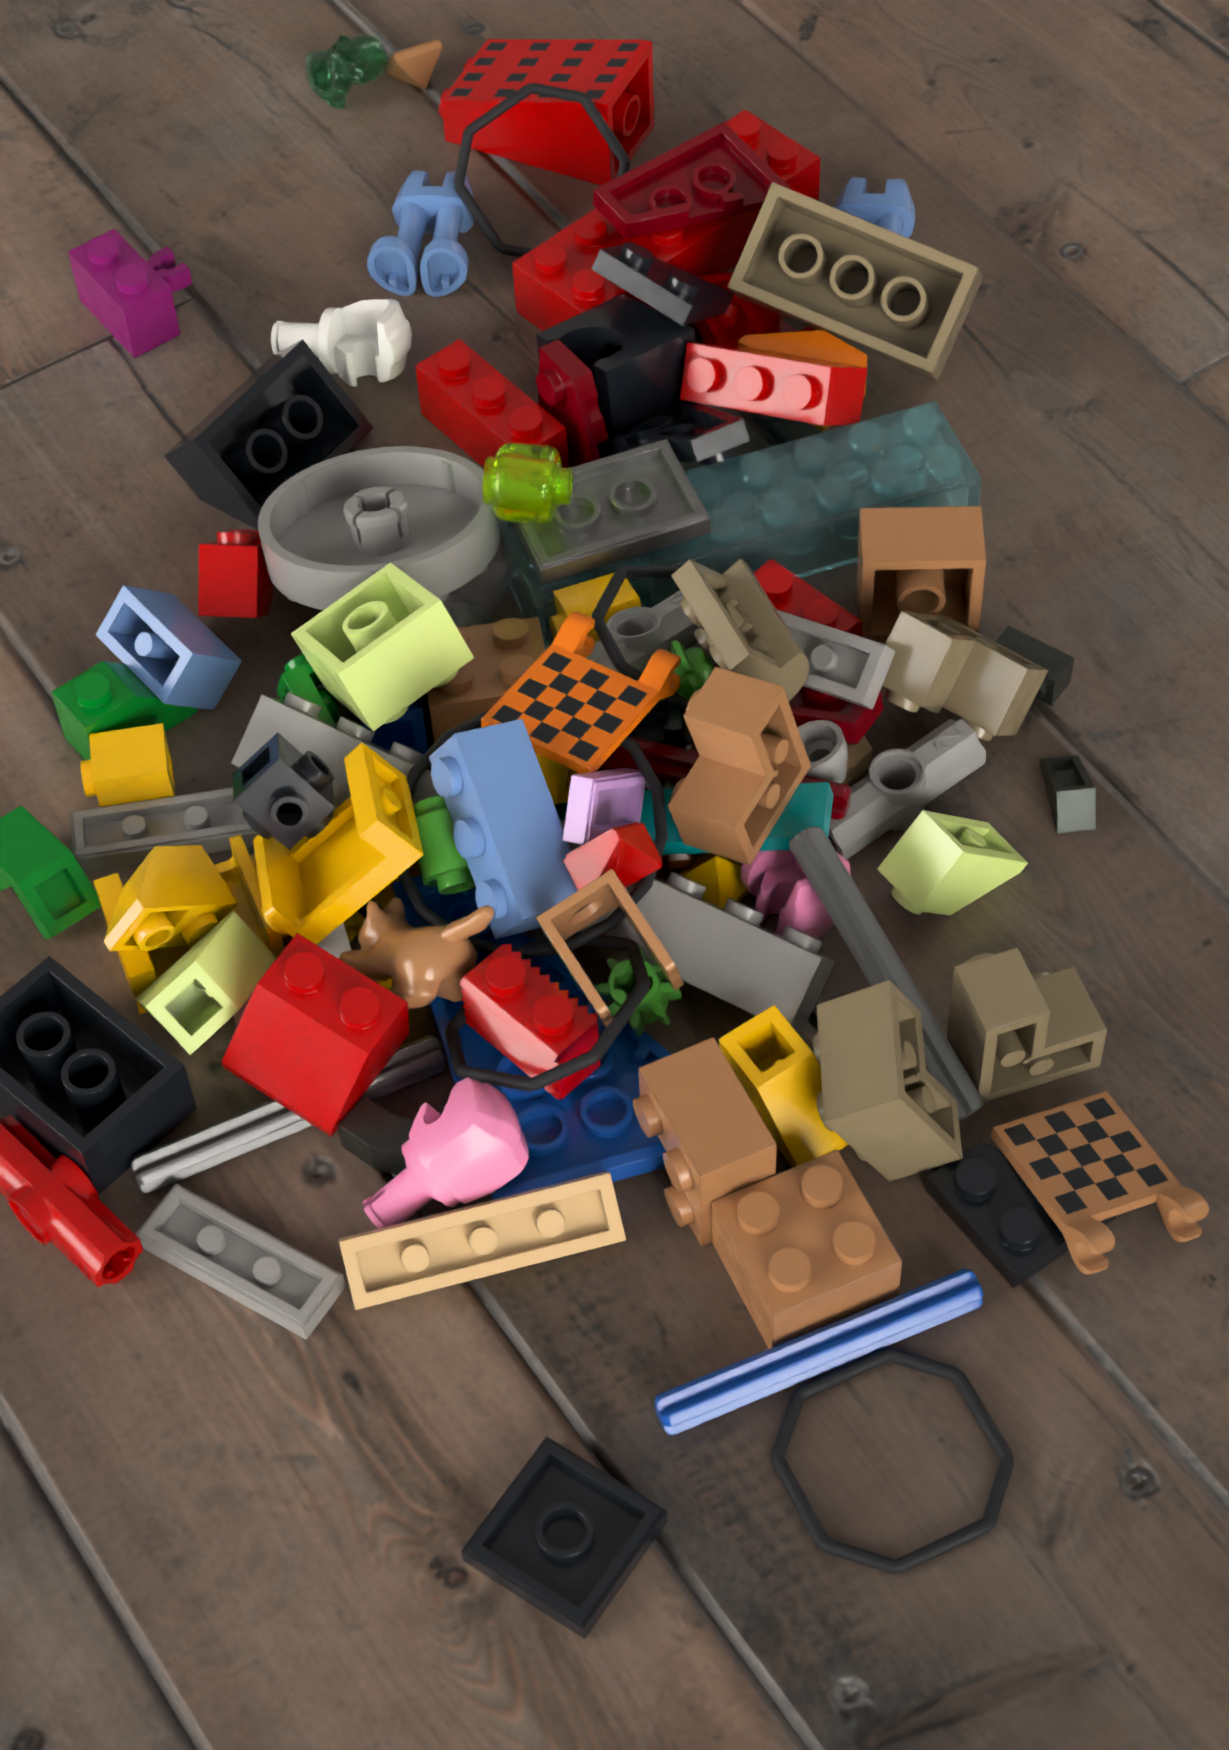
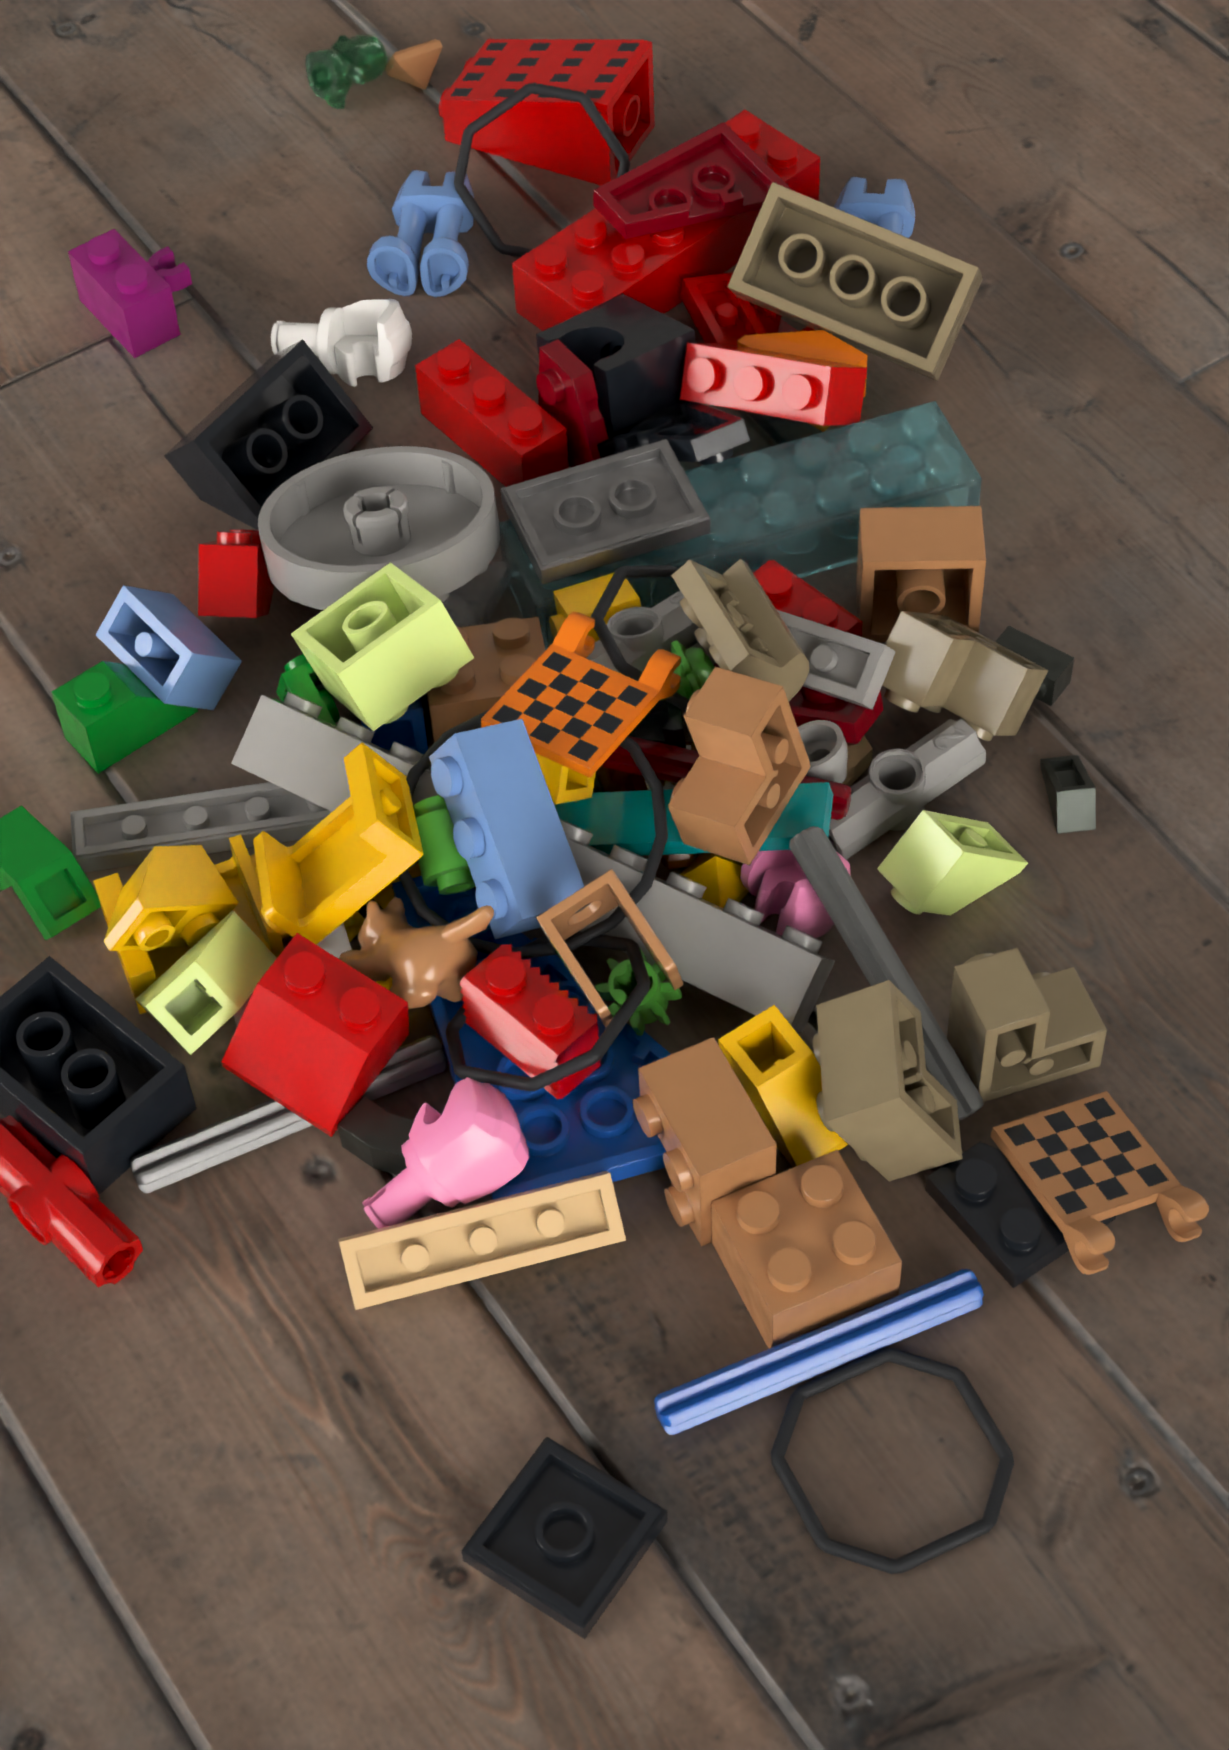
(129, 766): yellow brick -> none
(241, 1261): light grey tile -> none
(284, 792): black brick -> none
(526, 483): clear neon green head -> none
(602, 802): lavender tile -> none
(622, 848): red slope -> none
(662, 285): black wing -> none

